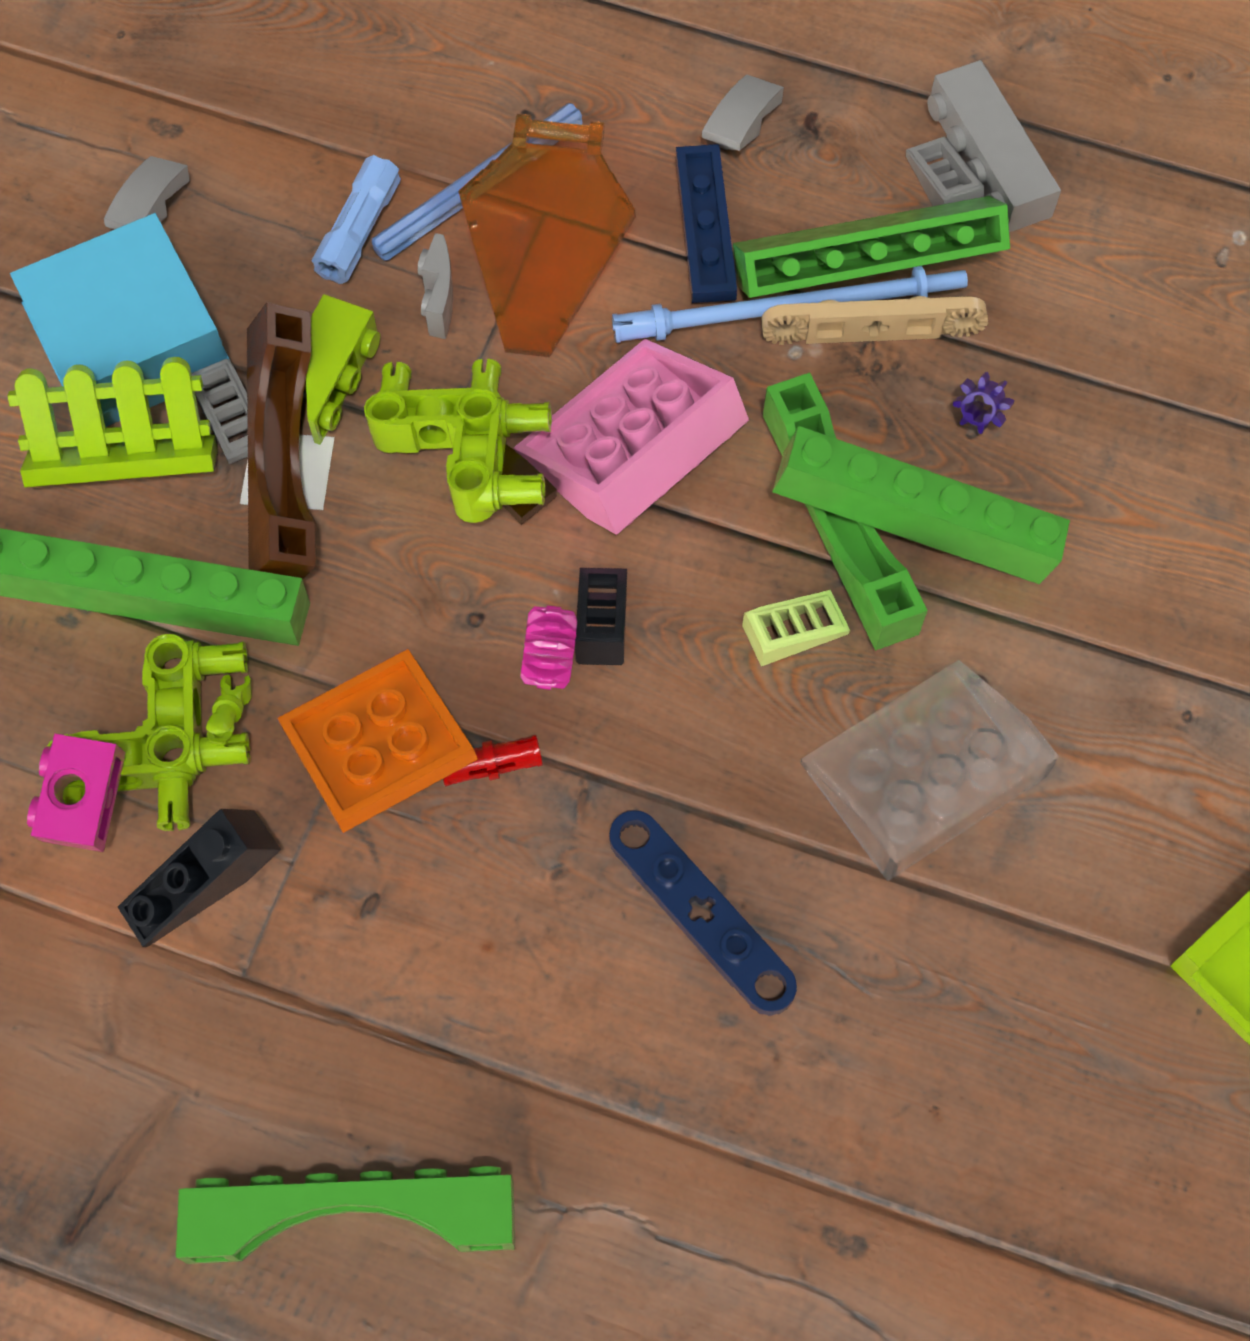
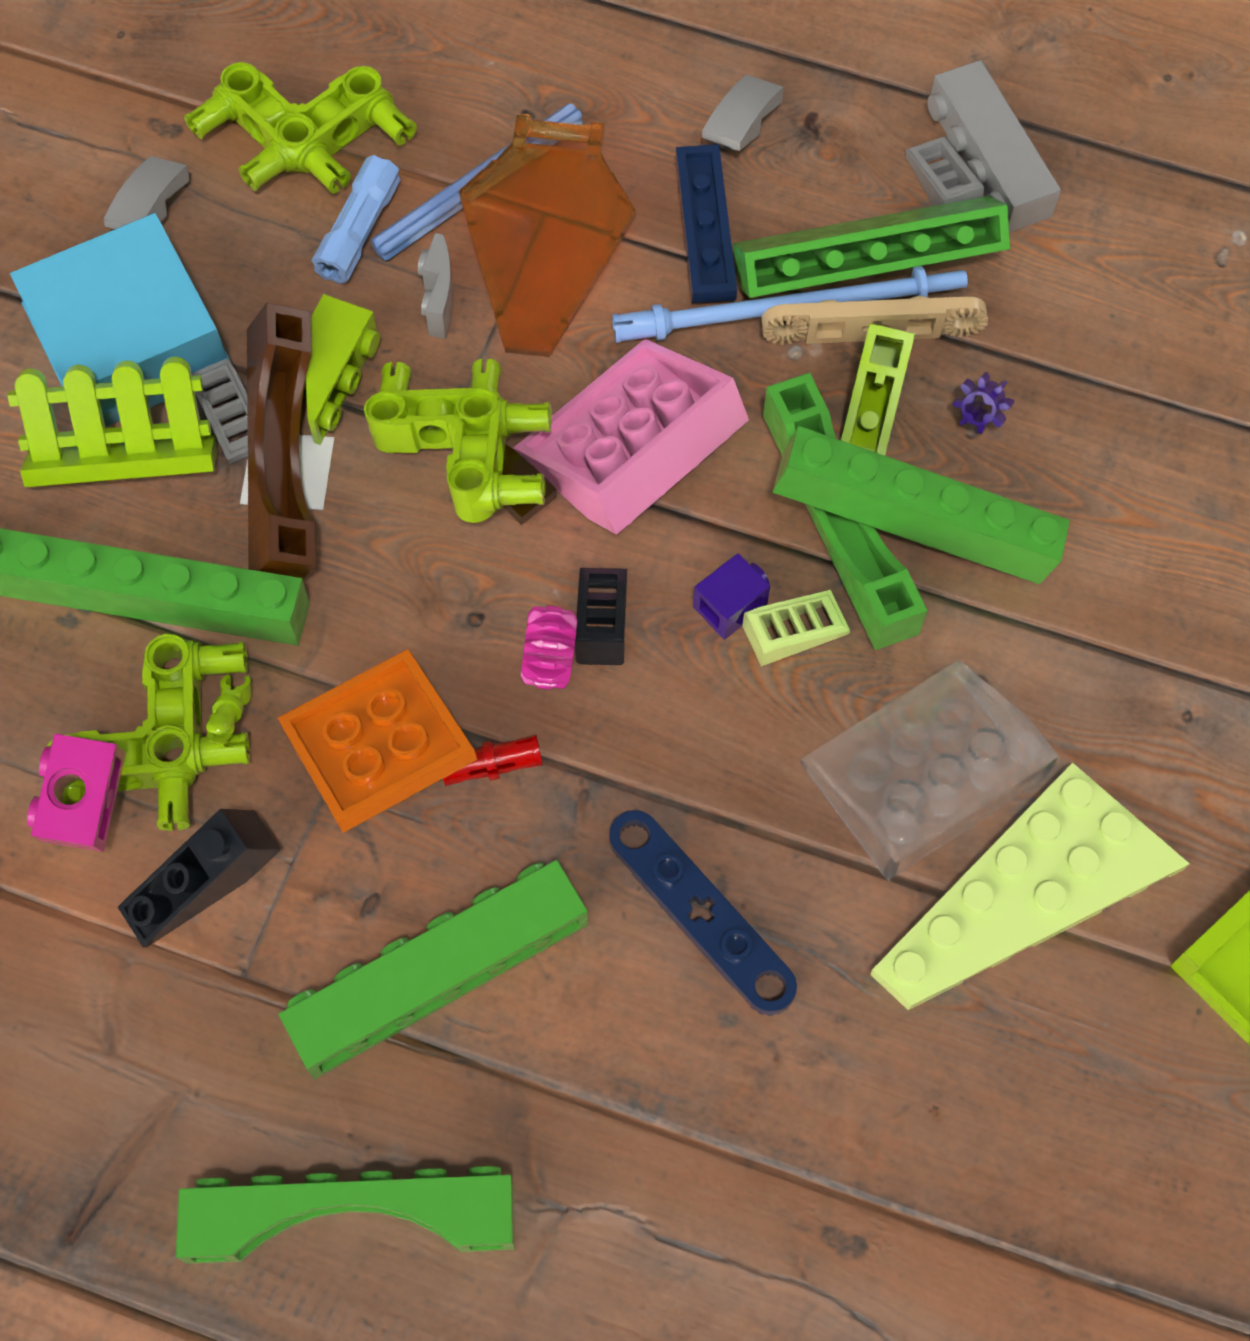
(302, 134): none -> lime pin
(433, 968): none -> bright green brick
(730, 593): none -> dark purple brick
(877, 388): none -> lime slope
(1042, 876): none -> yellowish green wing

